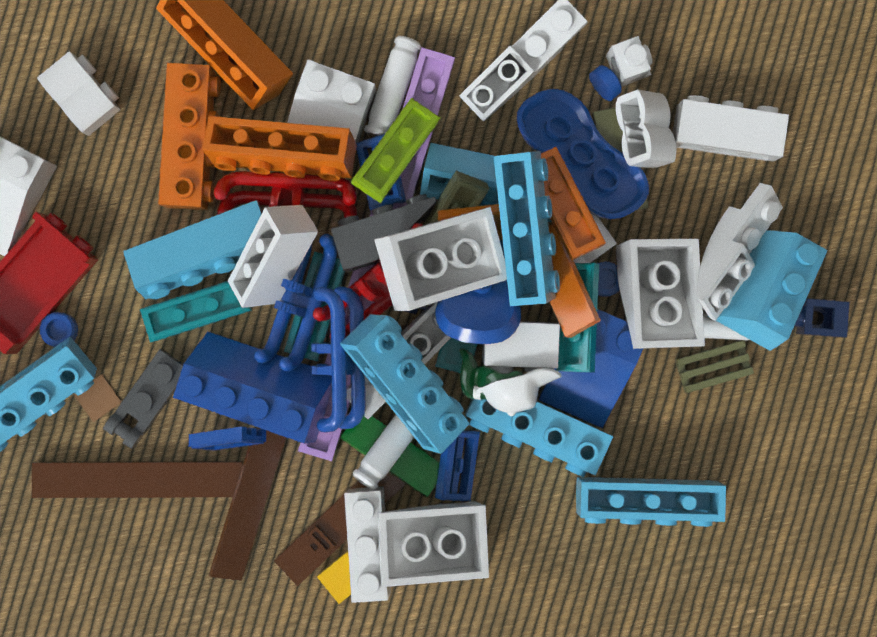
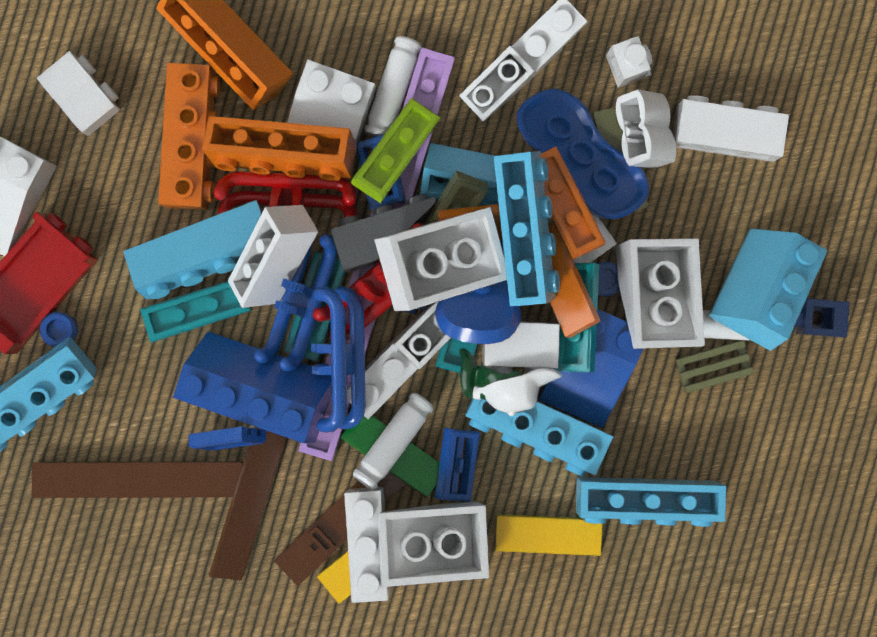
(98, 399): medium nougat sticker -> none
(146, 398): dark grey plate -> none
(405, 382): medium azure brick -> none
(547, 535): none -> yellow tile
(605, 82): blue tile -> none
(727, 256): white slope -> none

